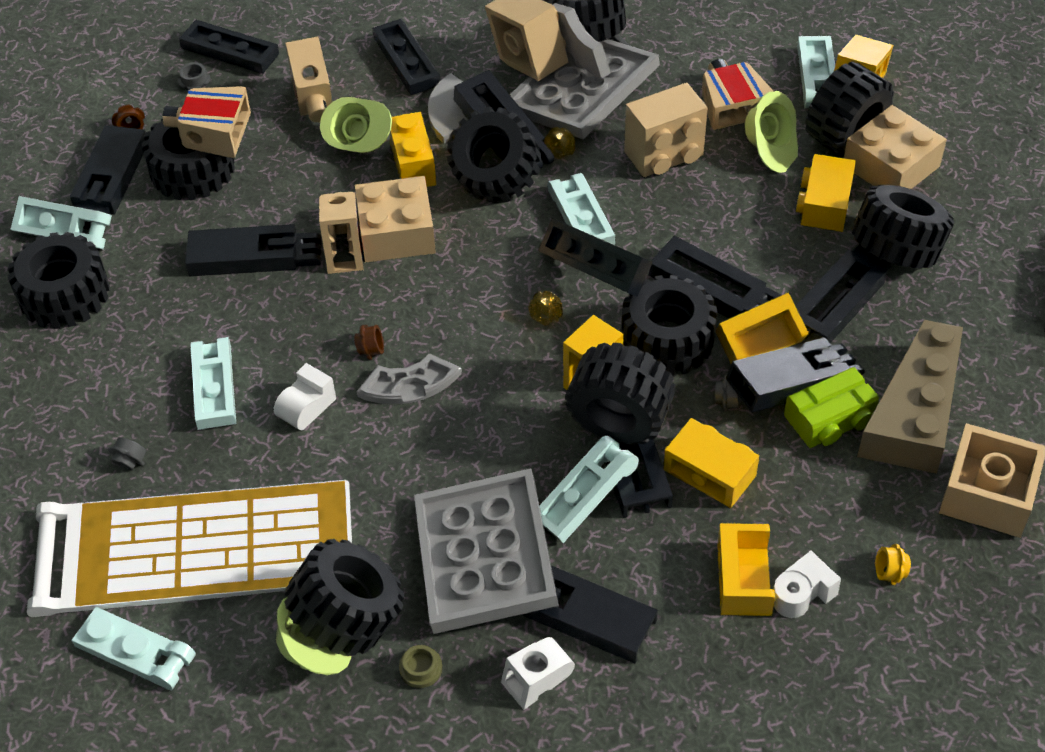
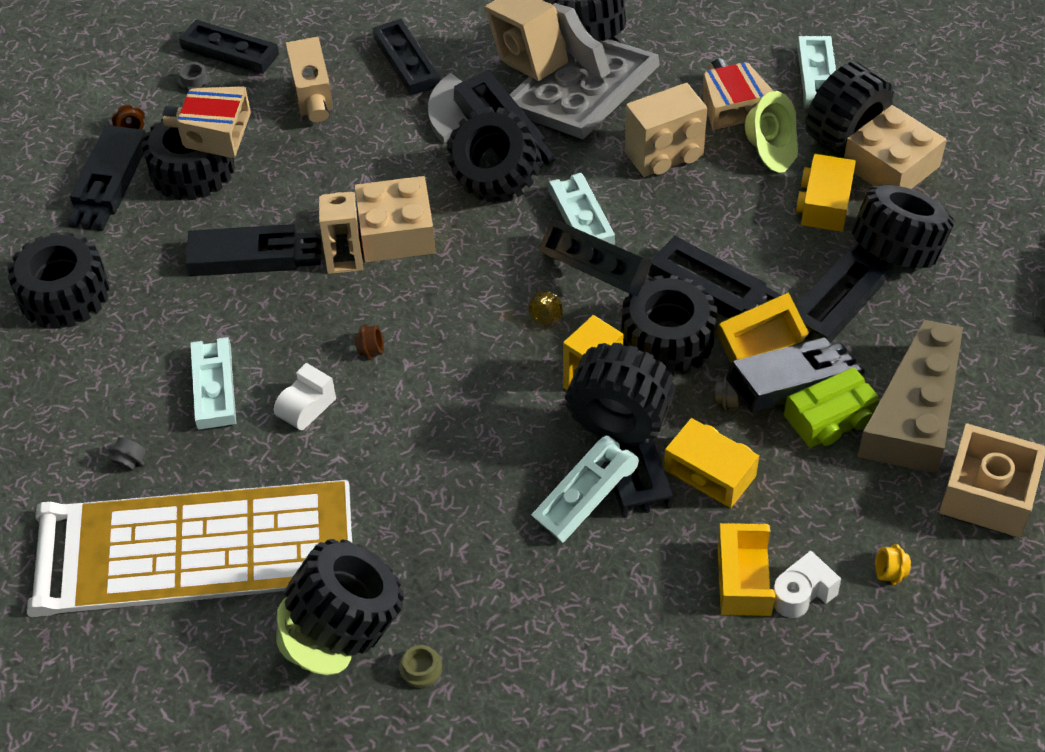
(45, 217): light aqua plate -> none
(133, 647): light aqua plate -> none
(355, 124): yellowish green piece -> none
(409, 383): light grey tile -> none
(412, 148): yellow brick -> none
(484, 551): light grey plate -> none
(535, 670): white leg -> none
(561, 140): clear yellow plate -> none
(598, 616): black hinge -> none
(867, 52): yellow panel -> none

